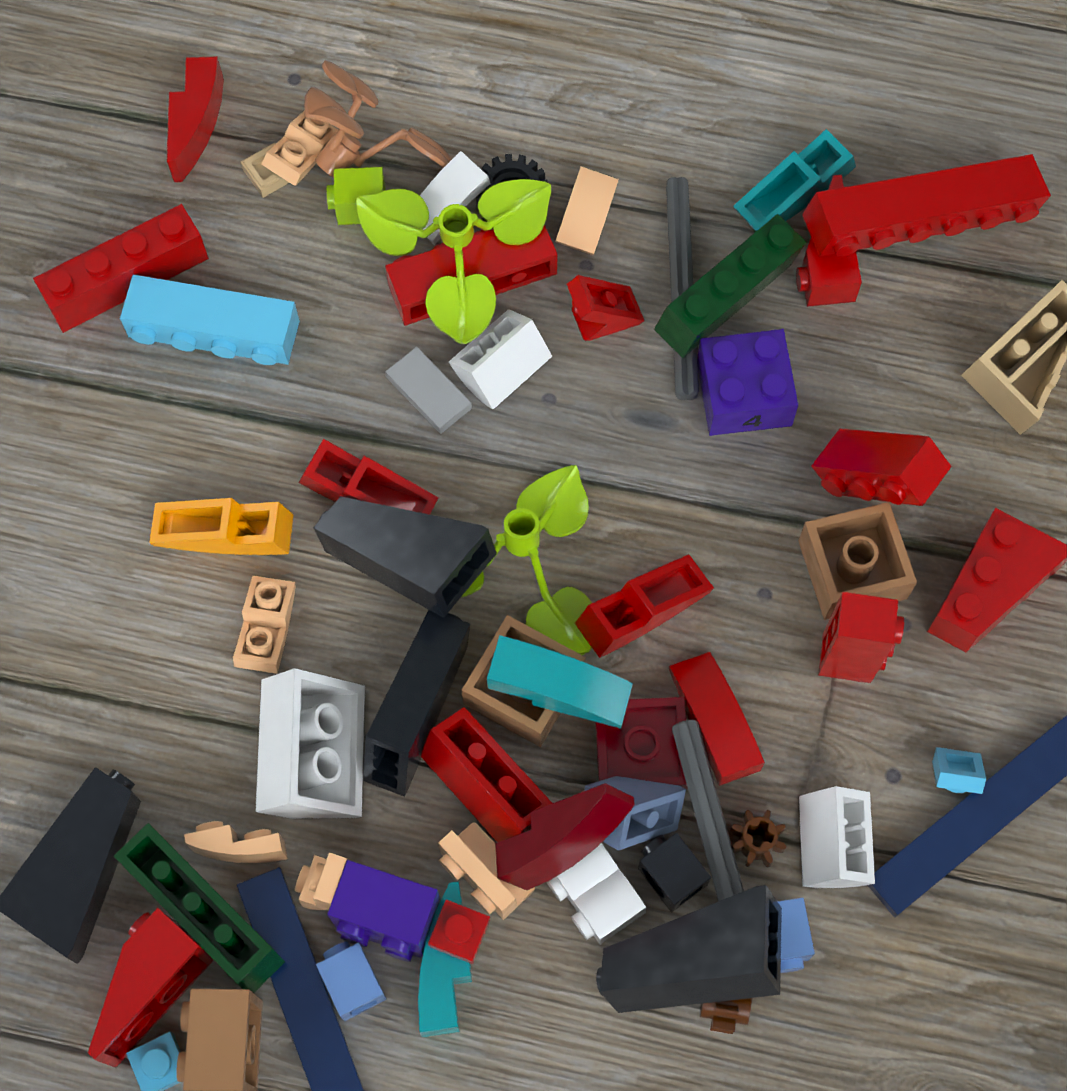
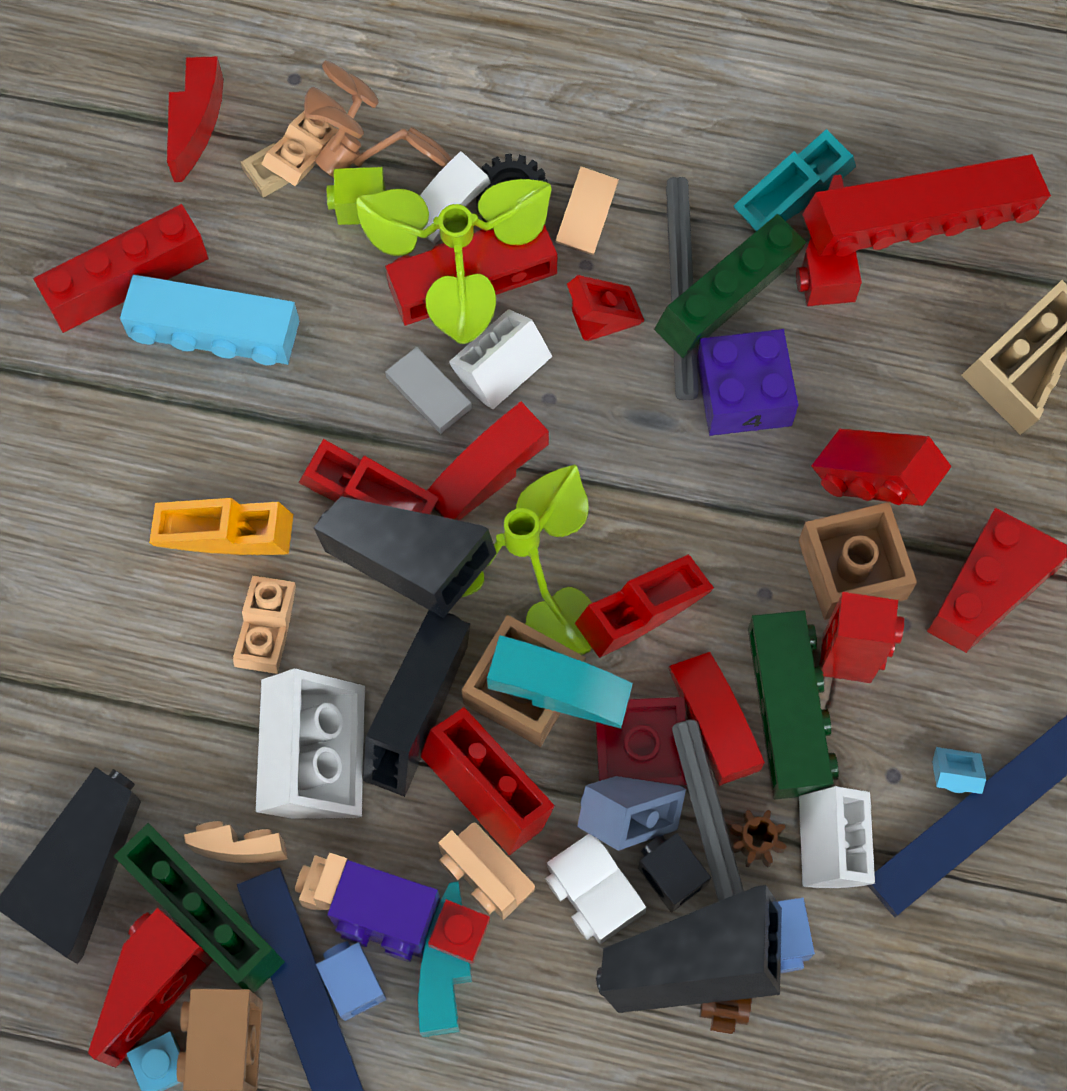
(489, 462): none -> red slope
(561, 836): dark red slope -> none
(791, 705): none -> dark green brick

